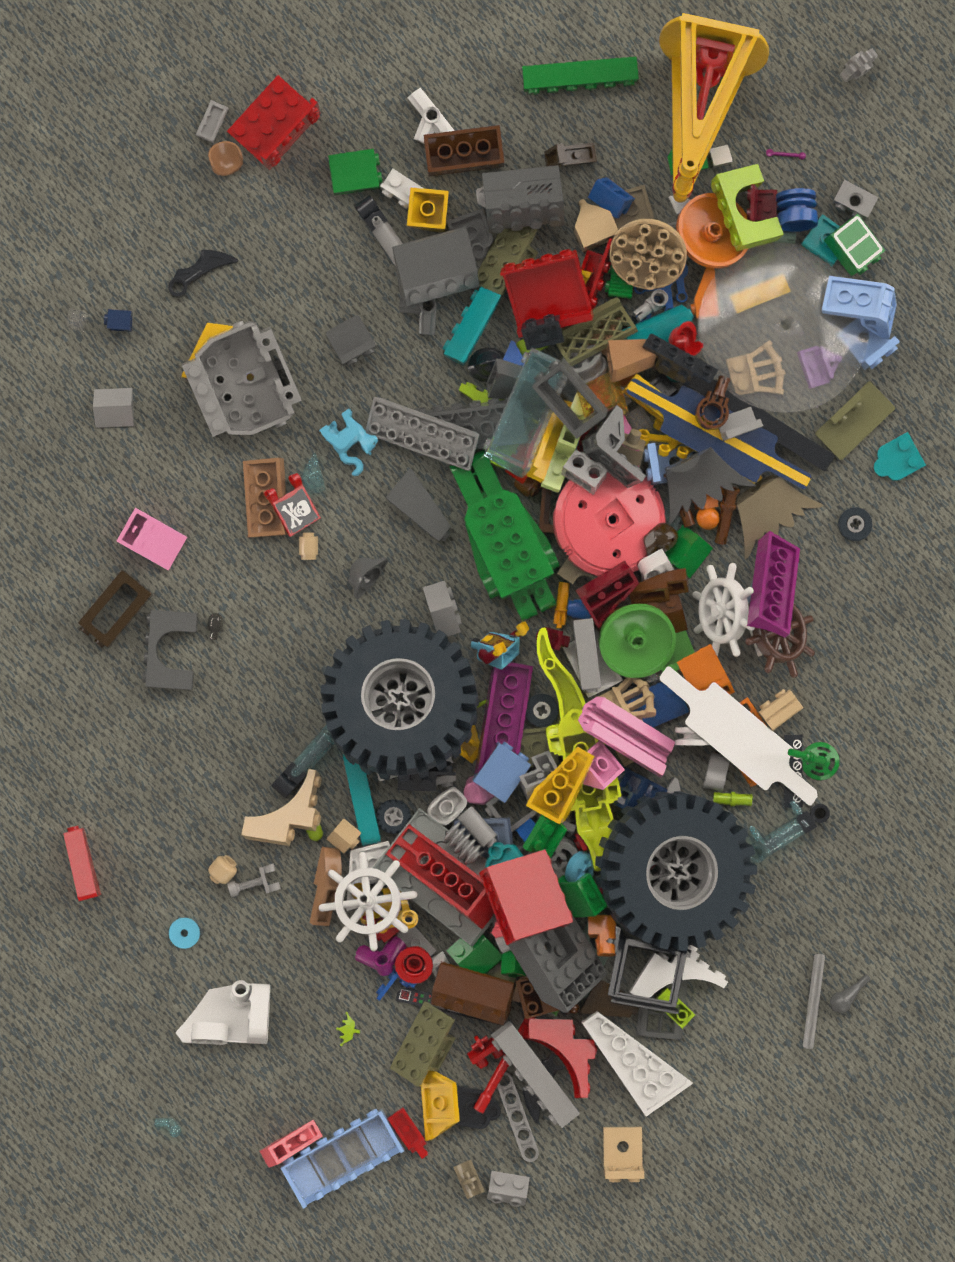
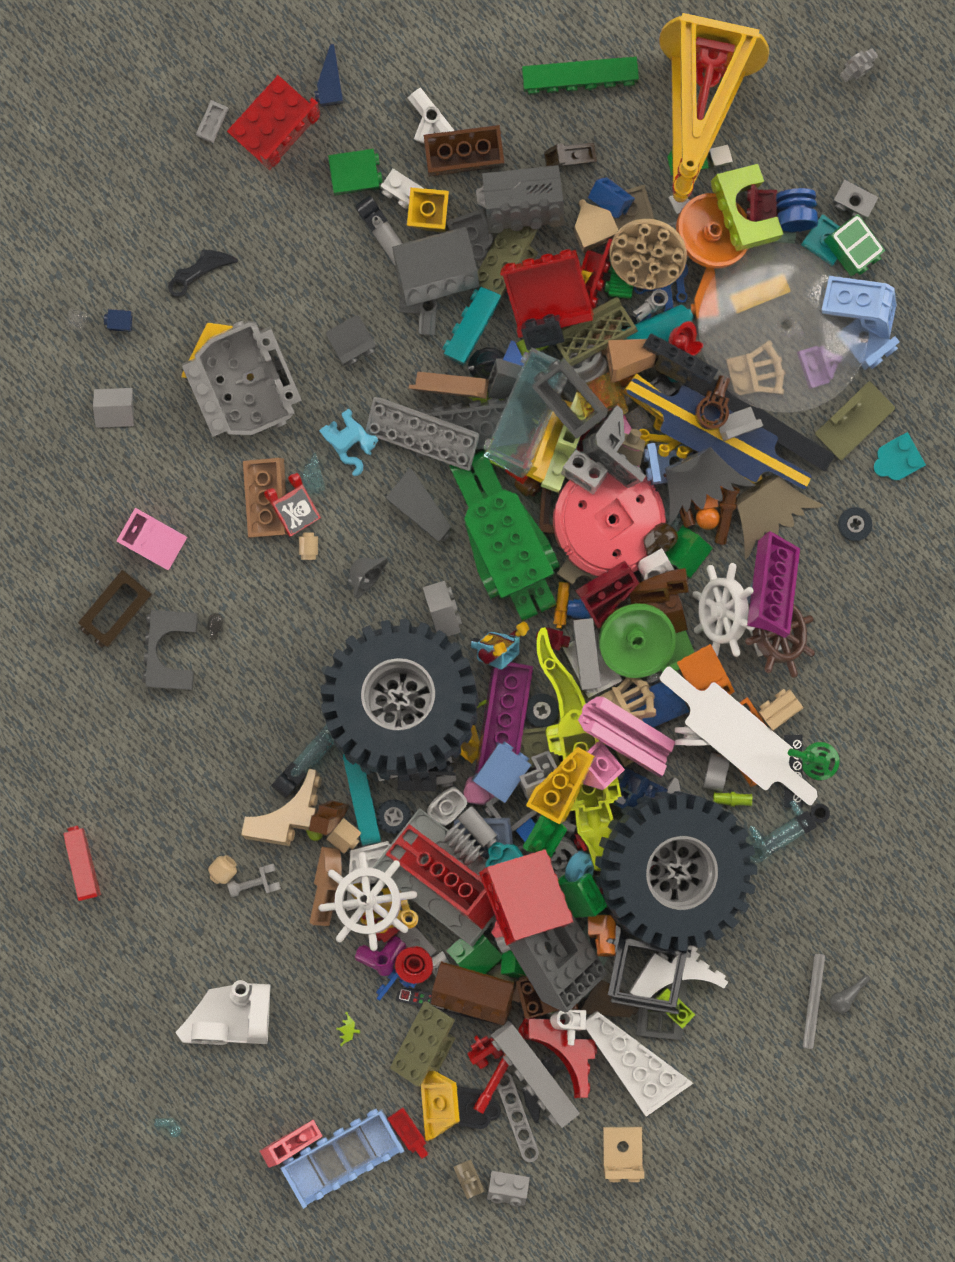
(179, 940): medium azure piece -> none
(225, 158): medium nougat helmet -> none
(328, 817): none -> reddish brown slope
(329, 83): none -> dark blue slope
(451, 385): none -> medium nougat panel
(574, 1021): none -> white piece
(770, 153): magenta hinge -> none

